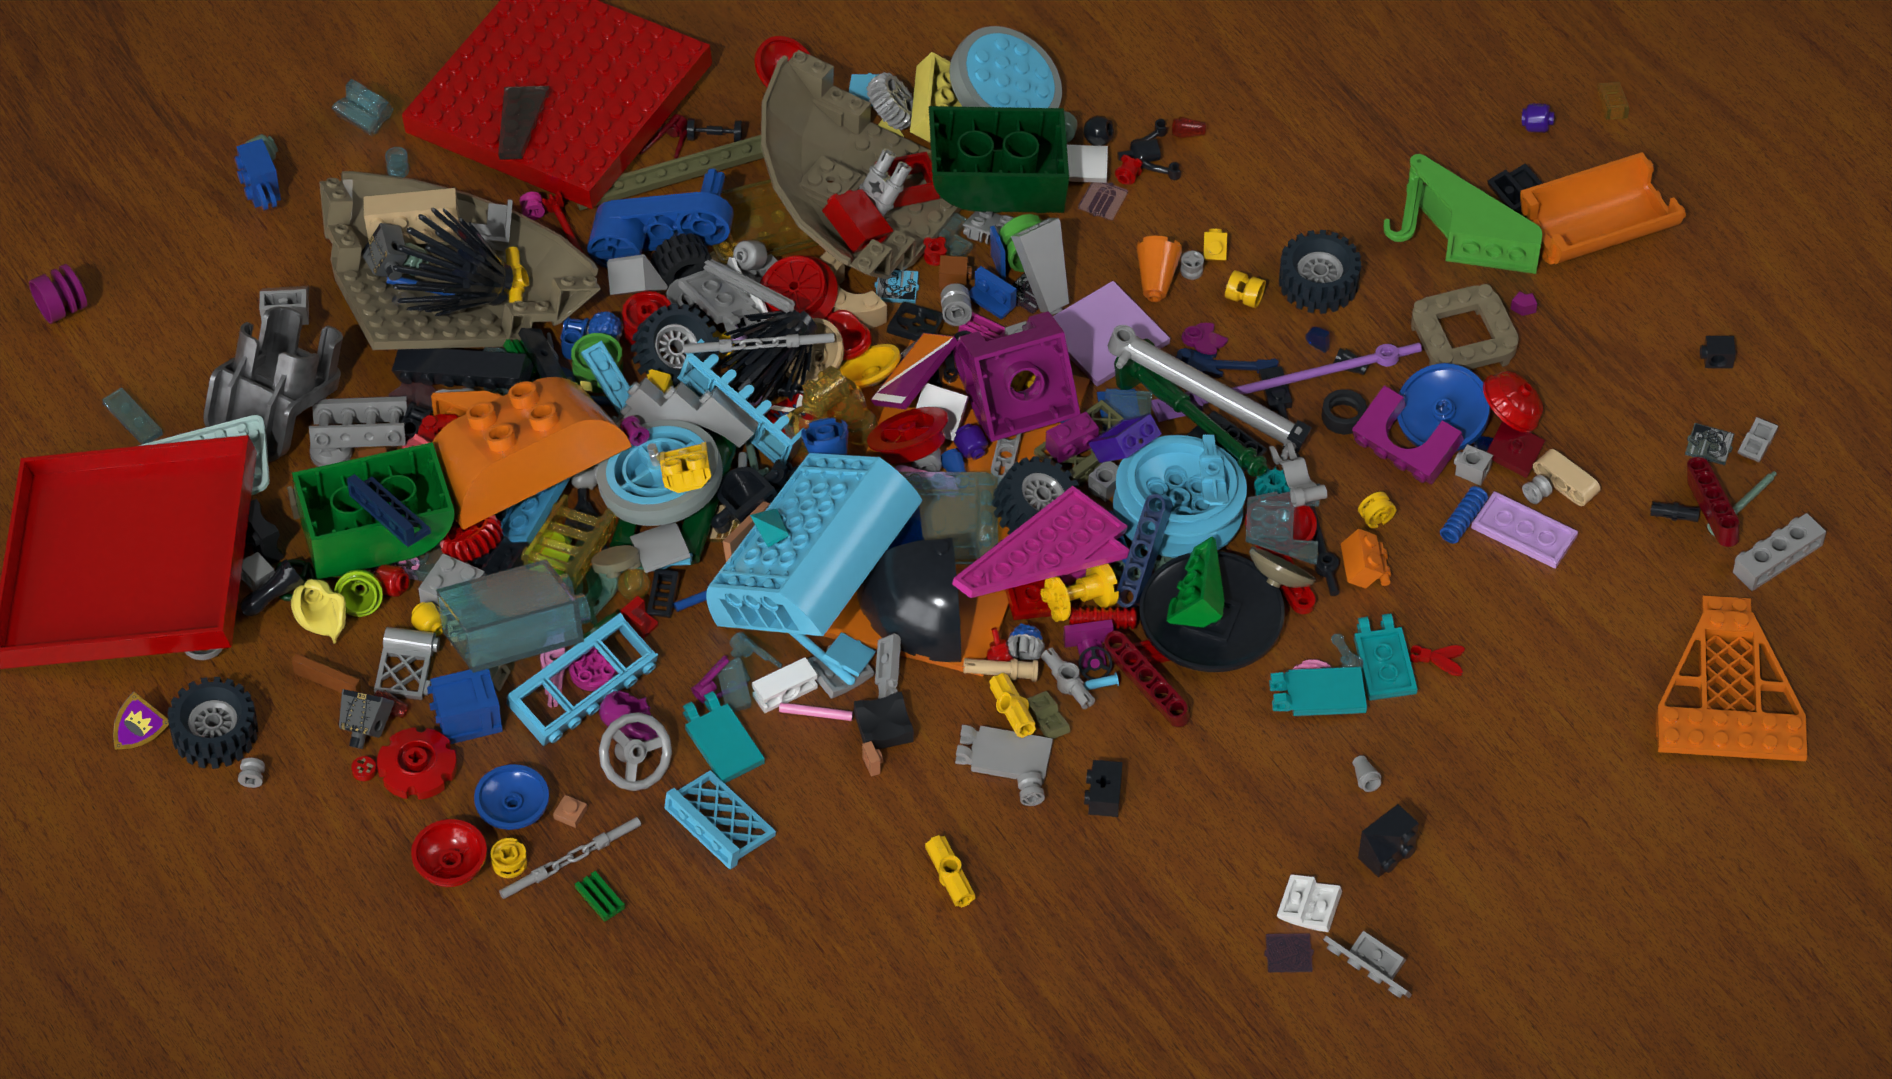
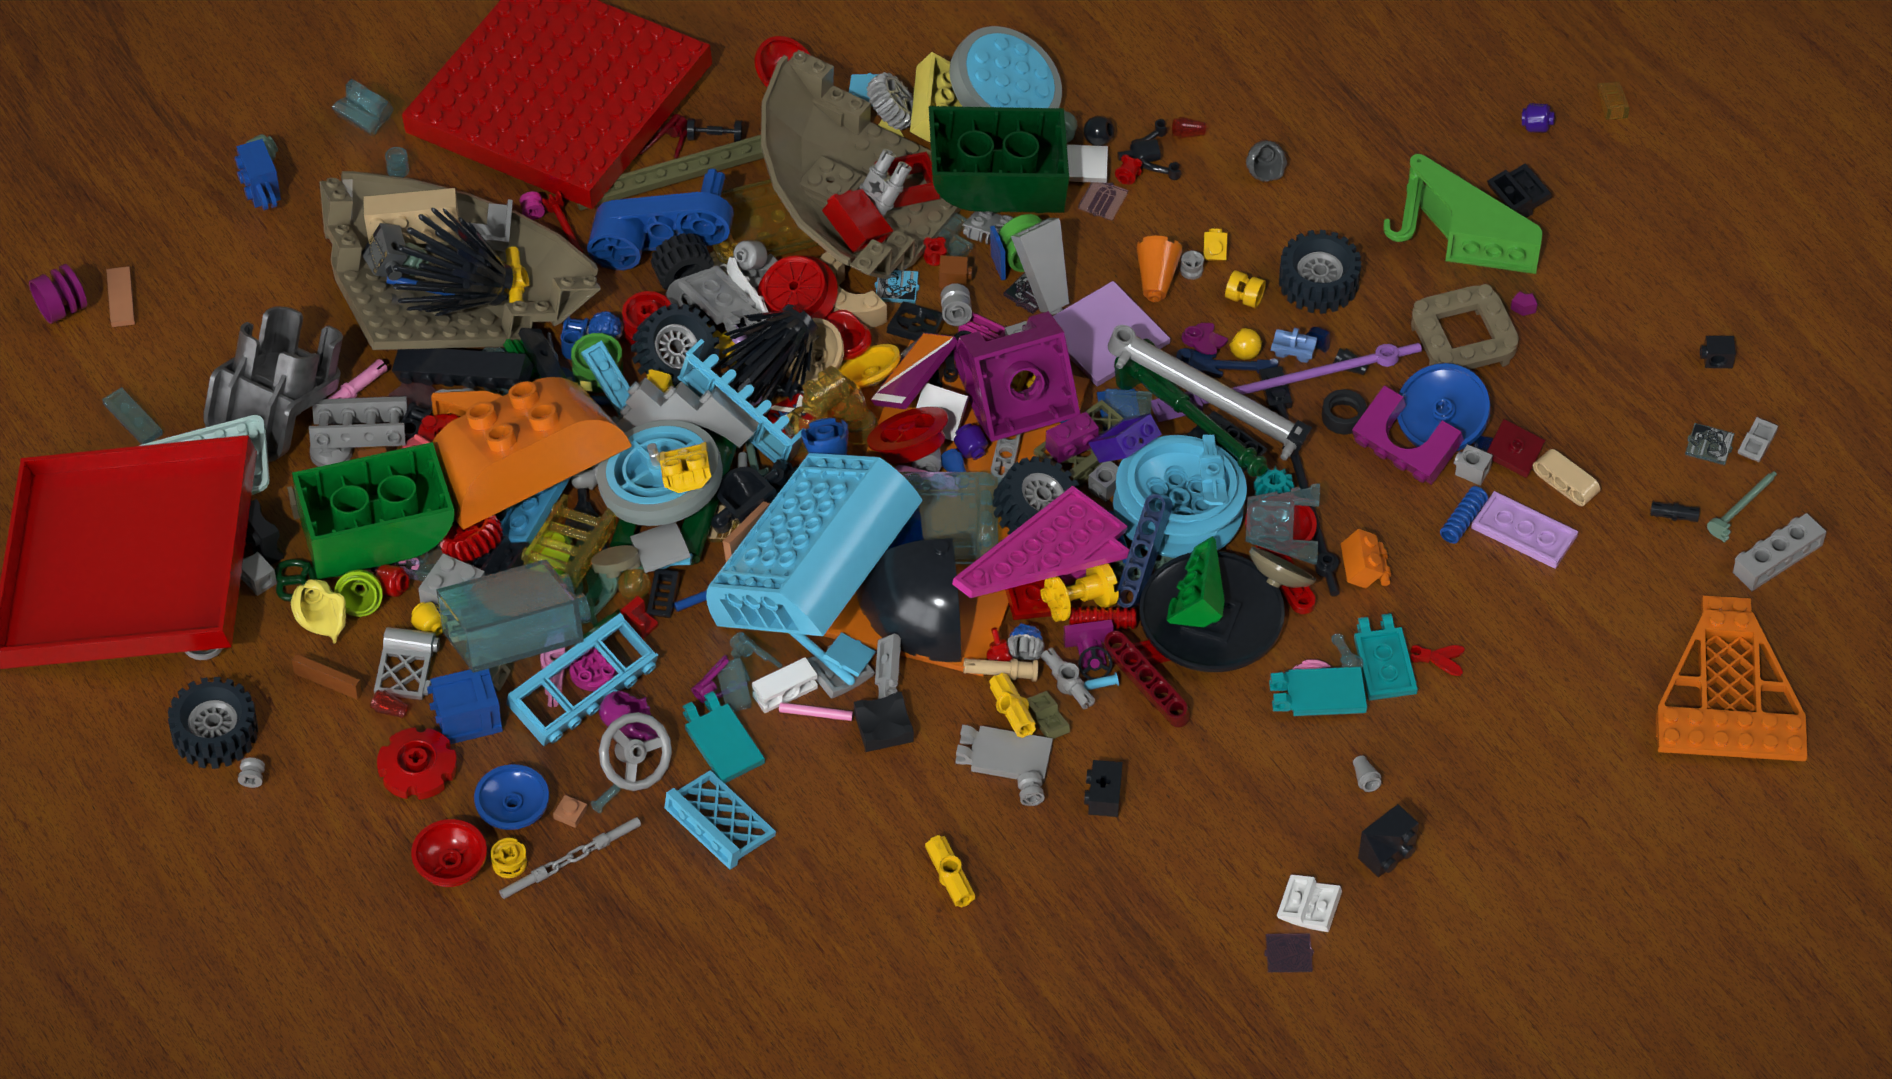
(120, 296): none -> nougat tile
(137, 723): shield -> none
(282, 582): black piece -> none
(290, 297): light grey slope -> none
(350, 389): none -> bright pink pin
(363, 715): dark grey torso -> none
(363, 768): red tile -> none
(387, 515): dark blue fence -> none
(519, 117): clear smoke wing -> none
(580, 887): green tile -> none
(605, 798): none -> clear light blue piece
(633, 276): light grey slope -> none
(634, 430): magenta bush -> none
(749, 286): light grey axle -> none
(770, 526): teal slope -> none
(792, 340): light grey piece -> none
(872, 758): nougat plate -> none
(993, 293): blue bracket -> none
(1246, 344): none -> yellow piece
(1266, 161): none -> dark grey hair
(1294, 344): none -> medium blue hips
(1297, 478): light grey flag -> none
(1376, 958): light grey bracket -> none
(1377, 510): yellow wheel -> none
(1513, 400): red hat -> none
(1537, 489): light grey wheel -> none
(1598, 209): orange cylinder -> none
(1713, 501): dark red beam -> none

